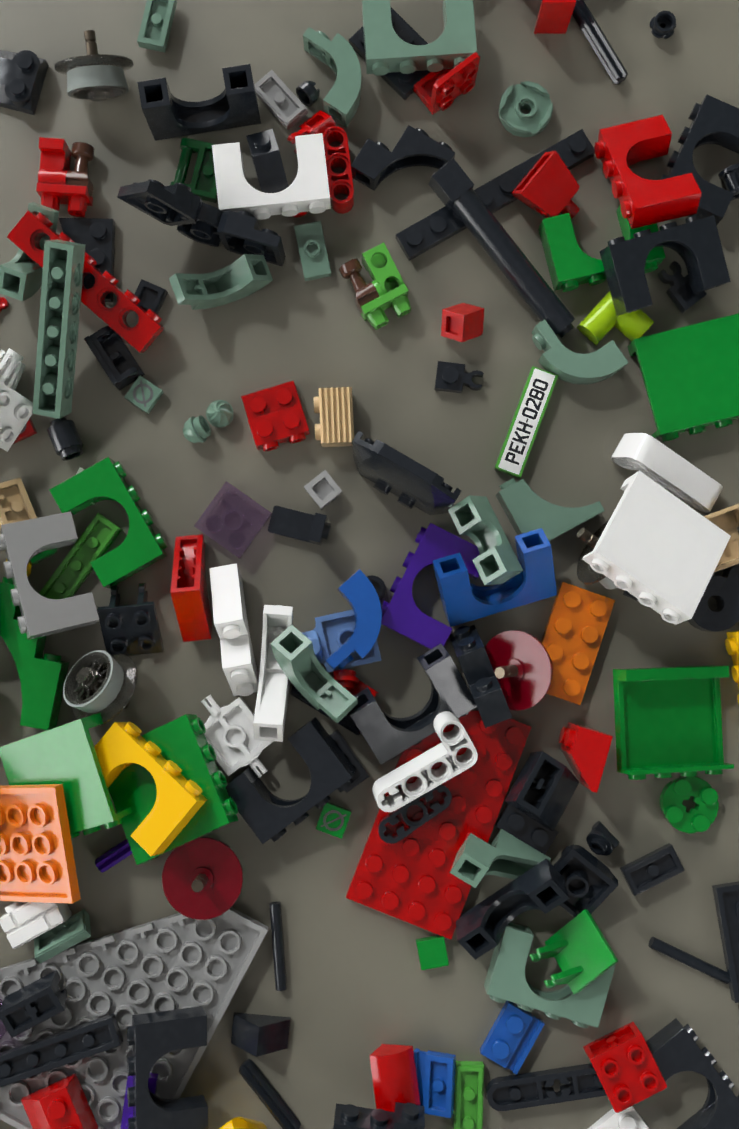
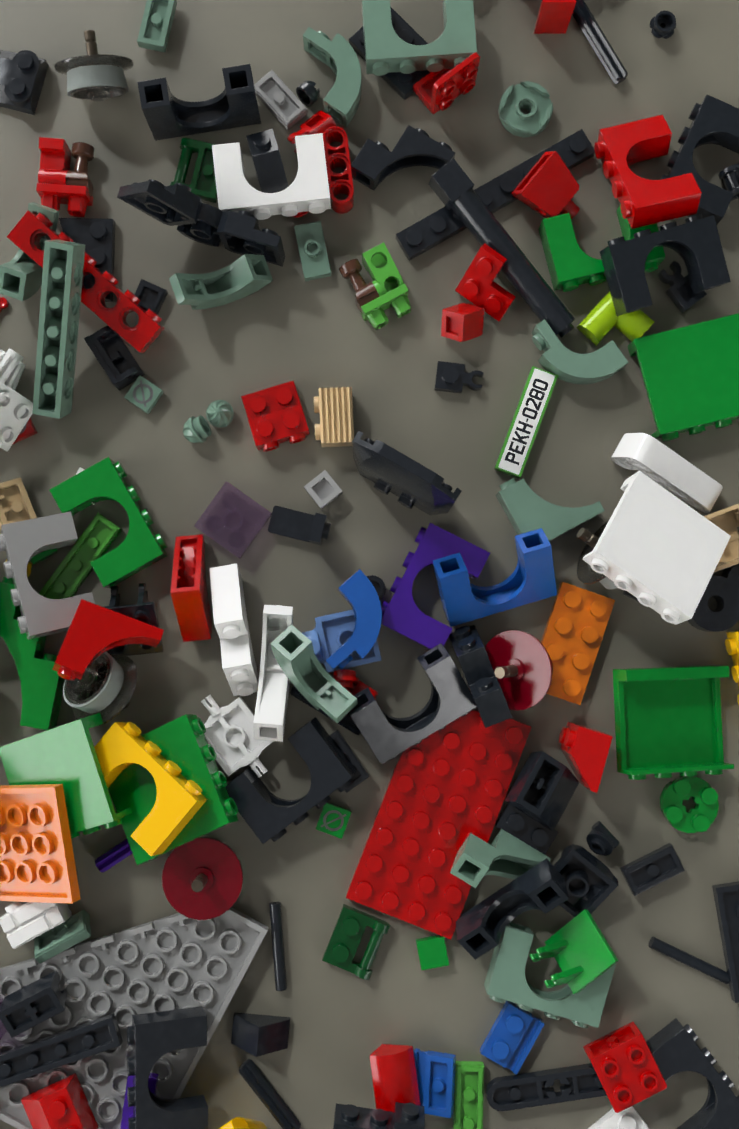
(65, 438): black brick -> none
(95, 632): none -> red arch
(347, 937): none -> dark green plate
(413, 825): black beam -> none
(422, 764): white beam -> none
(478, 521): sand green arch -> none
(479, 283): none -> red plate

